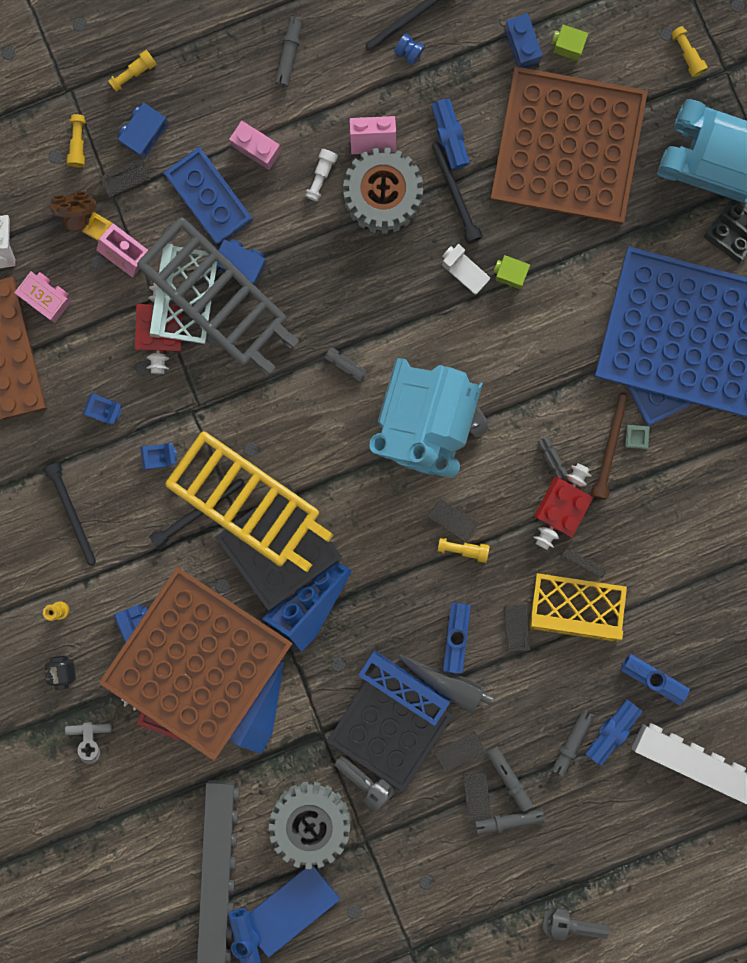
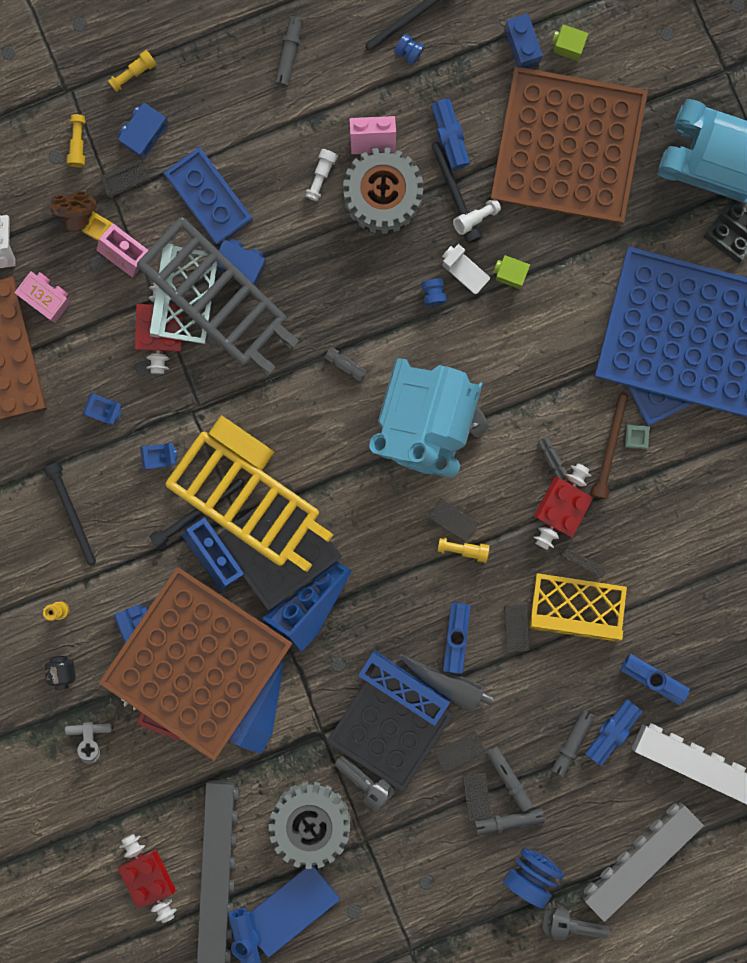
(147, 879): none -> red plate
(212, 554): none -> blue brick
(241, 442): none -> yellow beam
(255, 145): bright pink brick -> none
(433, 289): none -> blue wheel
(465, 222): none -> white piece
(533, 878): none -> blue wheel
(641, 861): none -> light grey brick
(695, 64): yellow piece -> none

